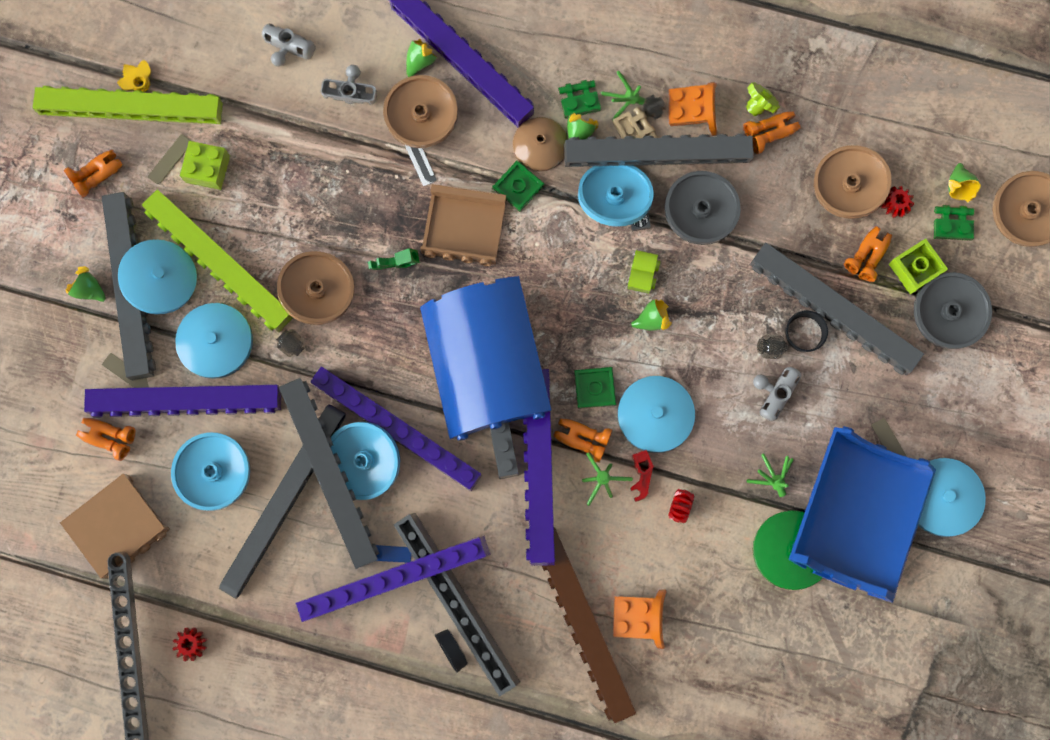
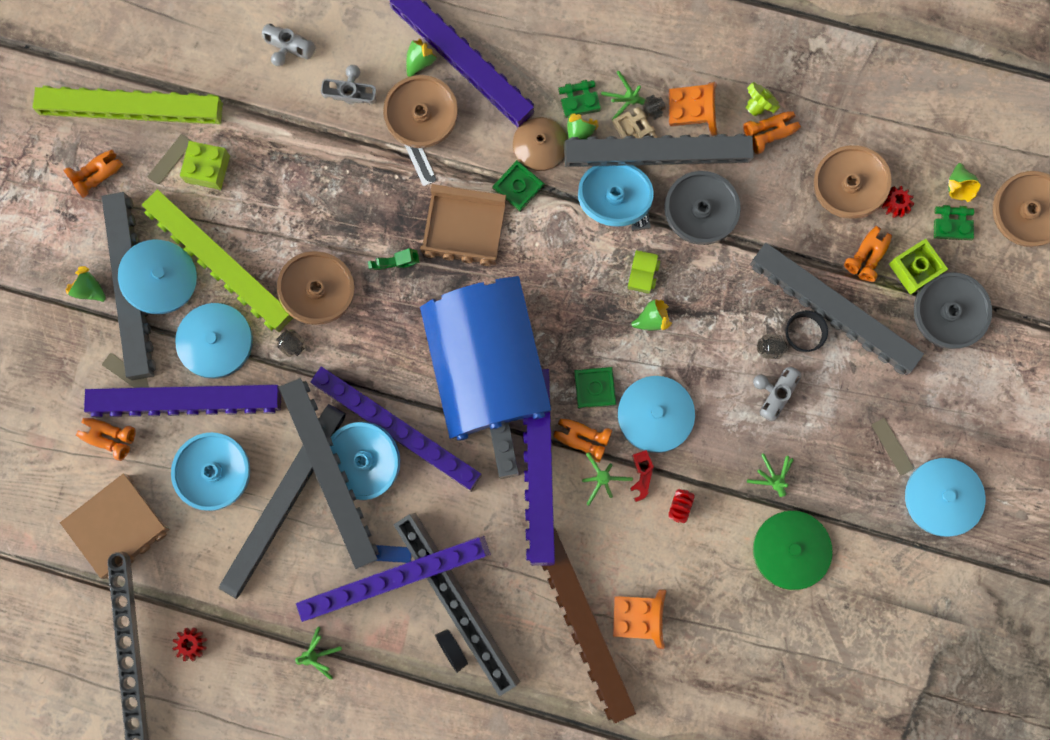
(134, 76): yellow plate -> none
(310, 657): none -> bright green plant
(862, 515): blue panel -> none

